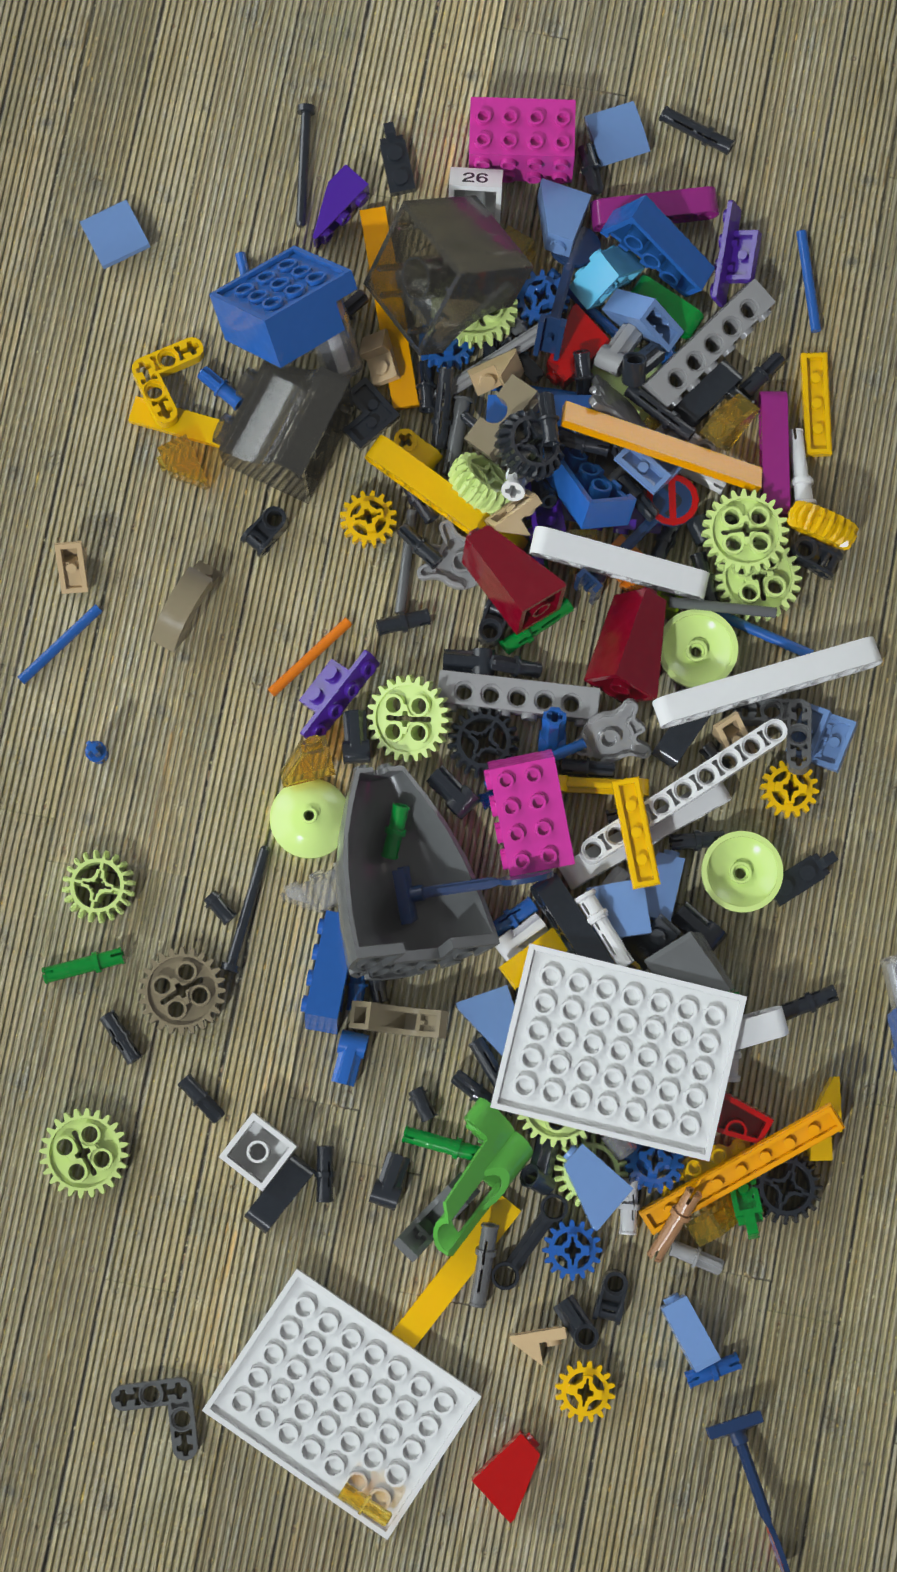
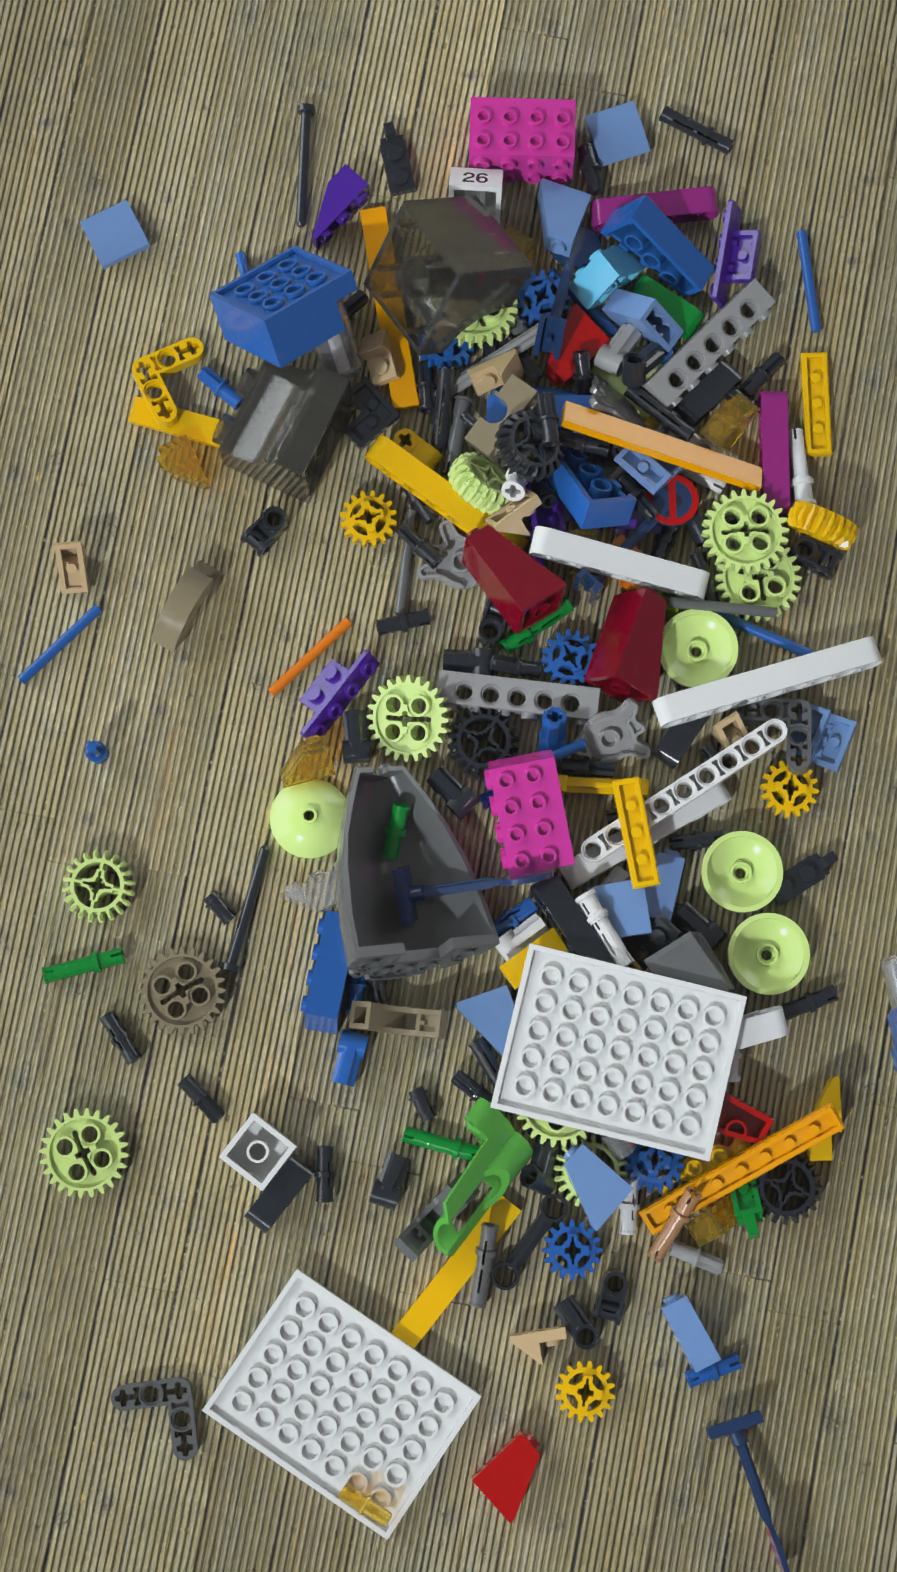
(564, 647): none -> blue gear
(787, 948): none -> yellowish green dish

